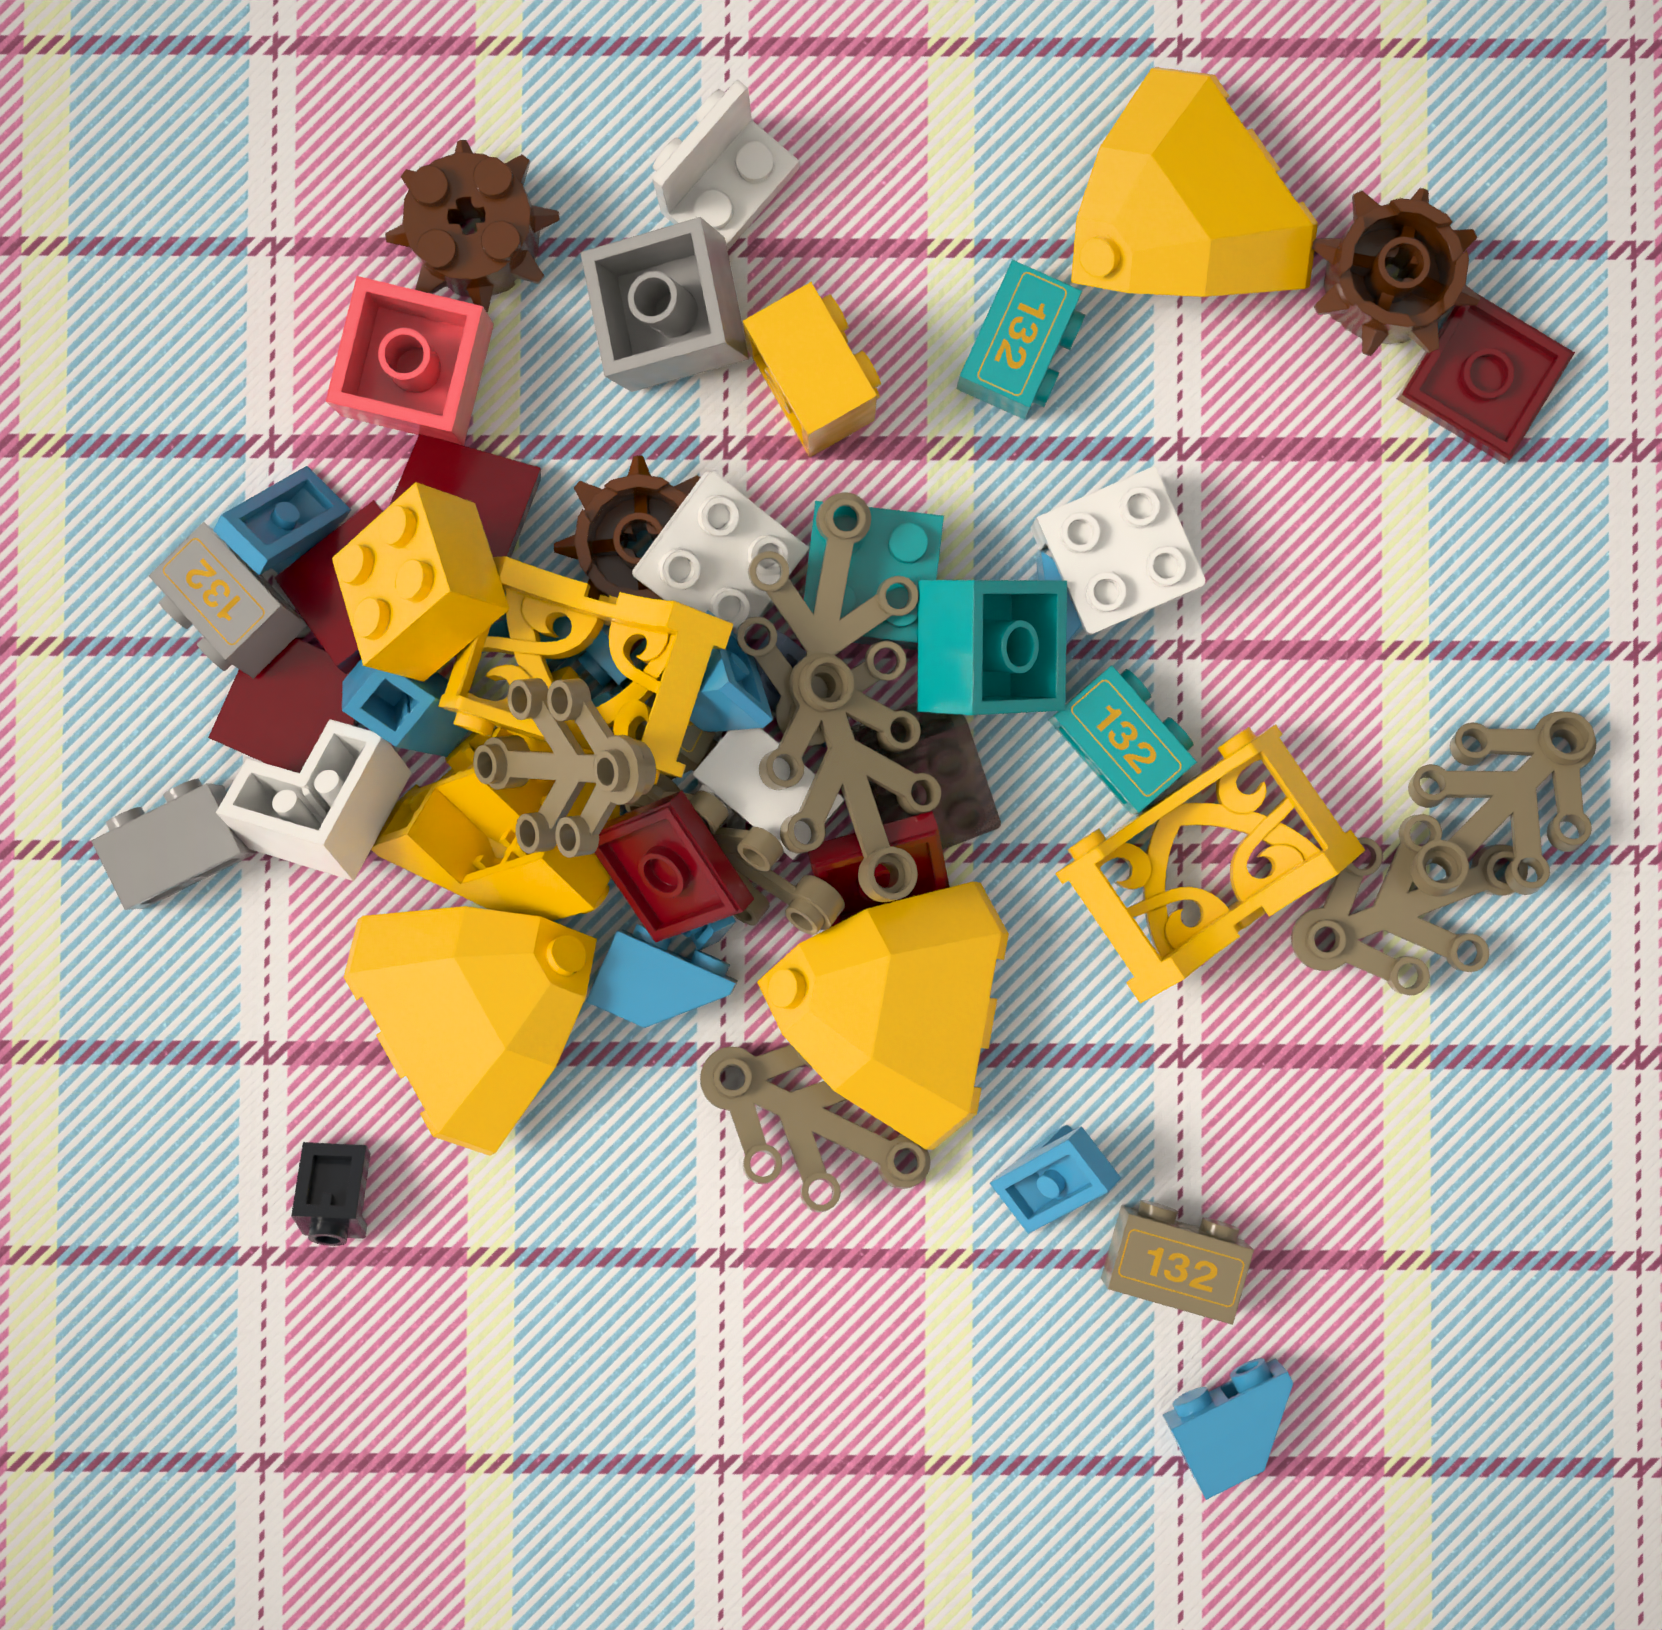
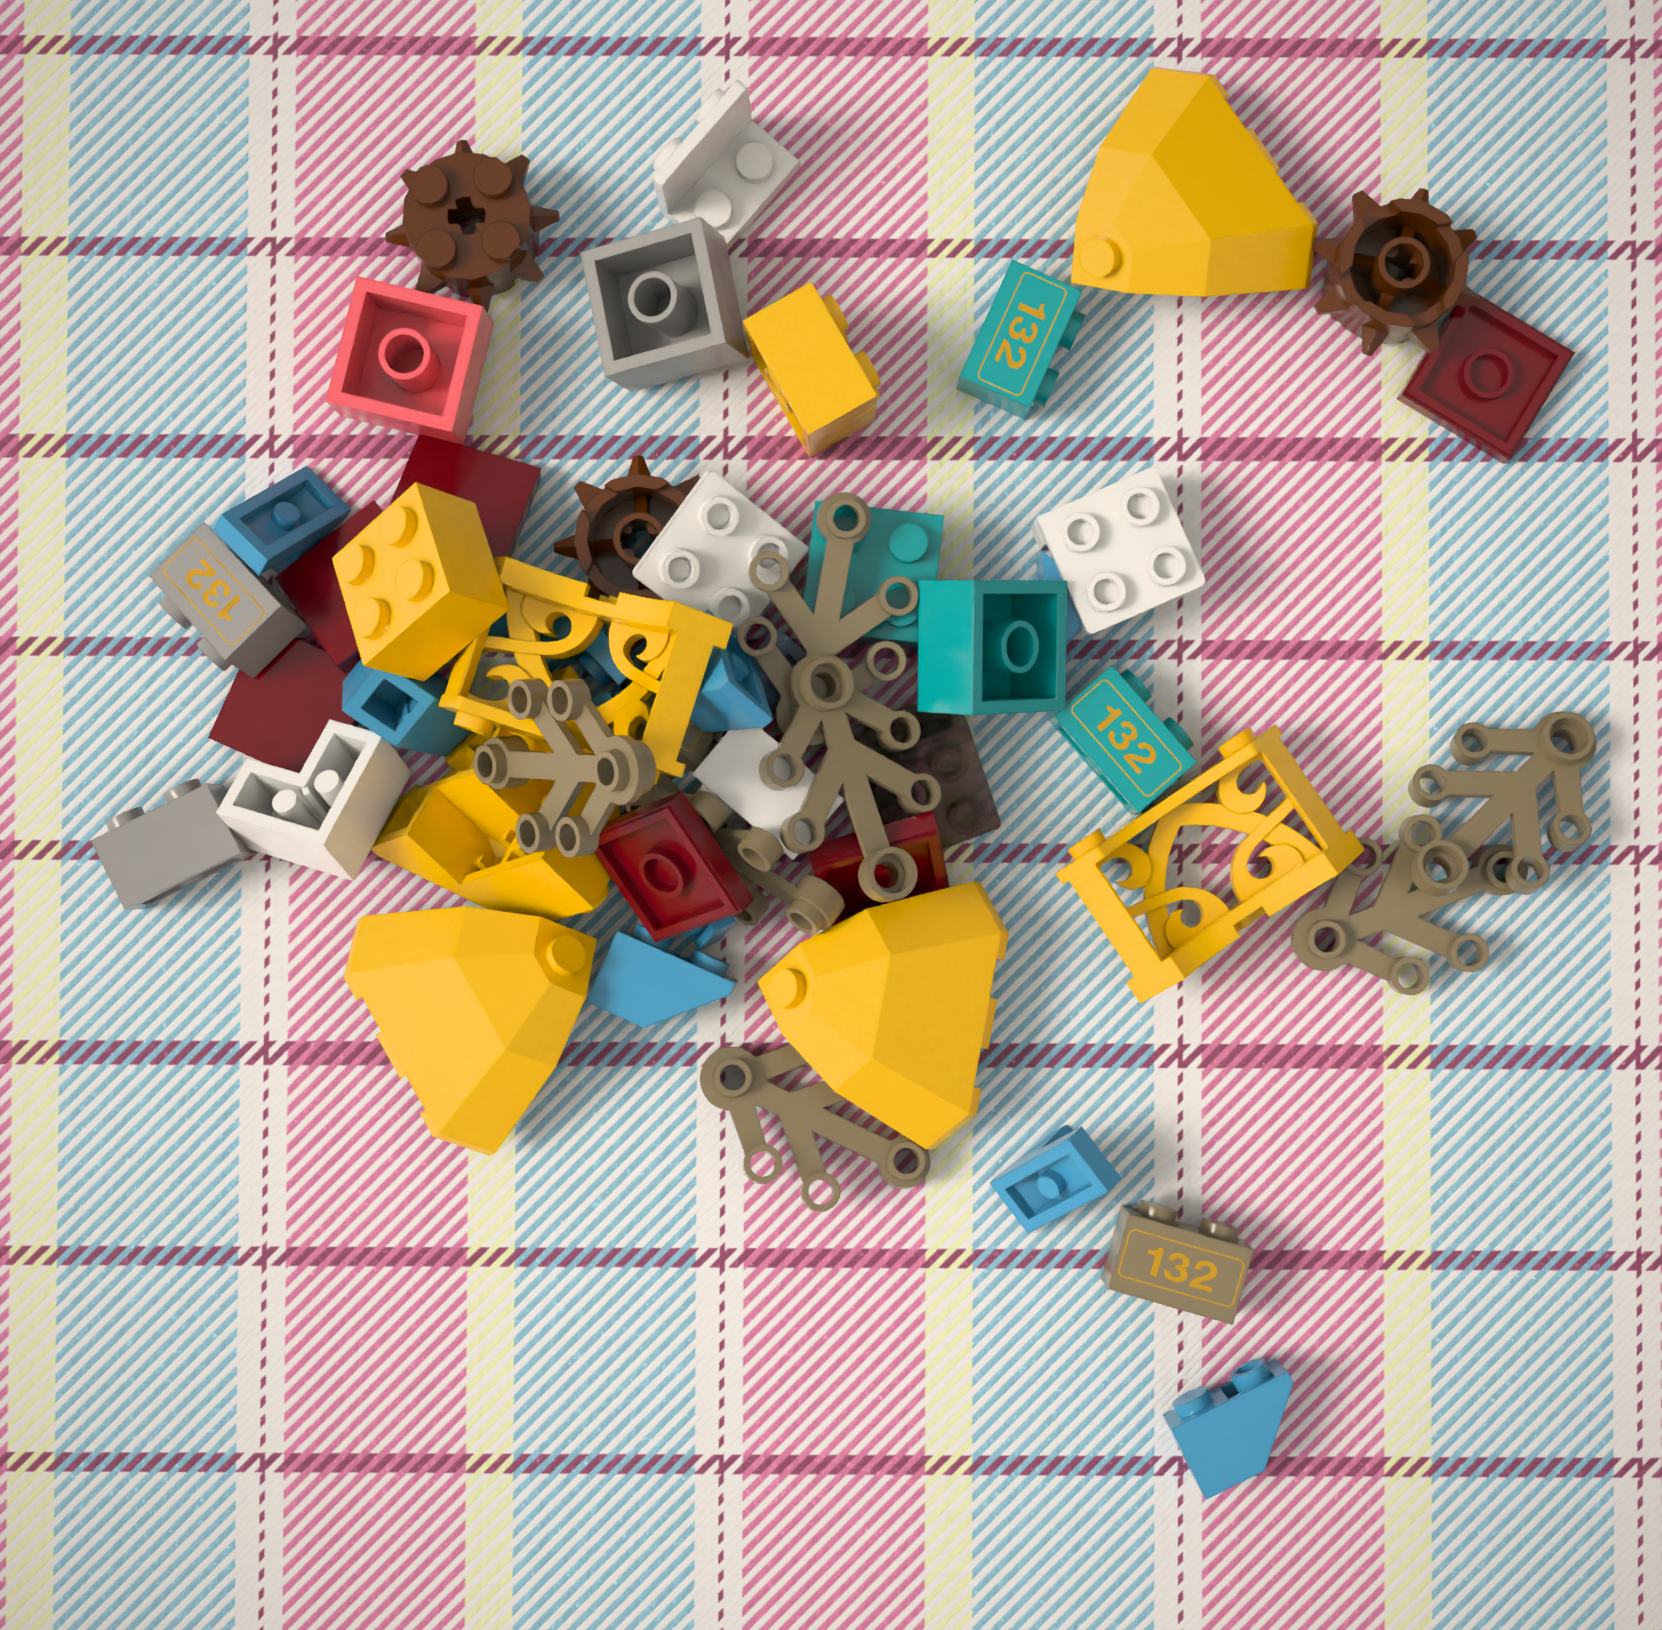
(331, 1192): black bracket -> none

